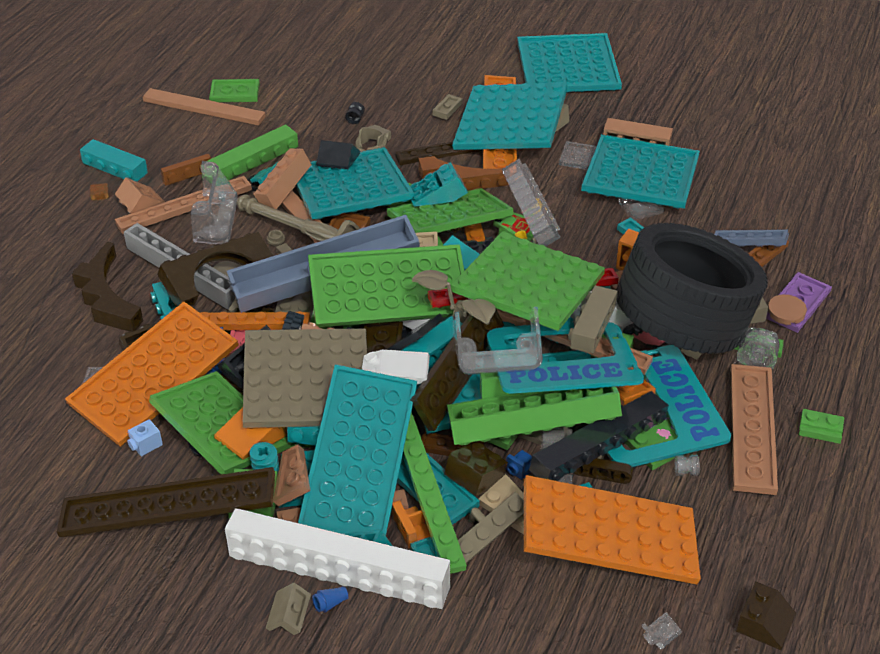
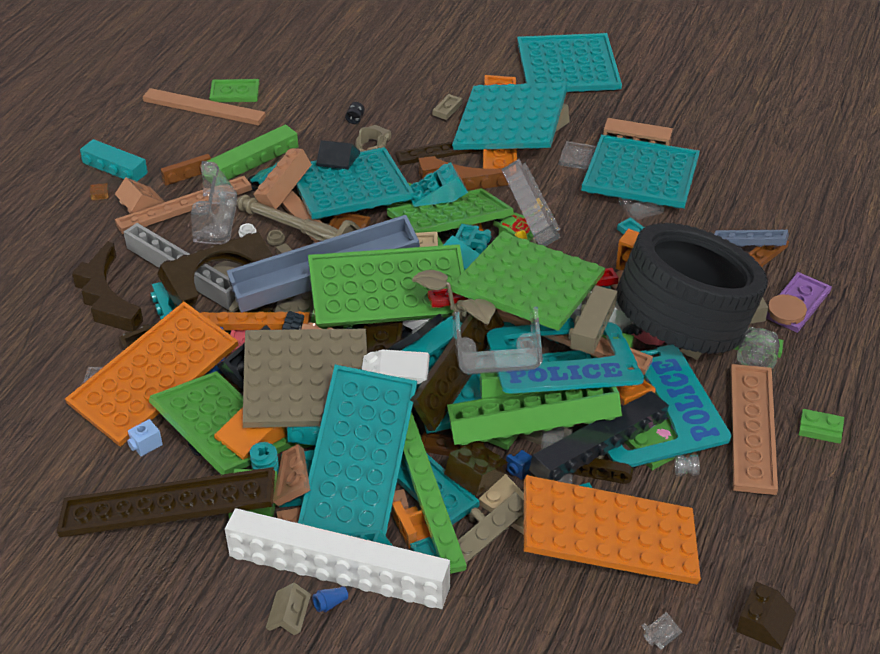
(245, 229): none -> white plate
(474, 237): none -> teal plate

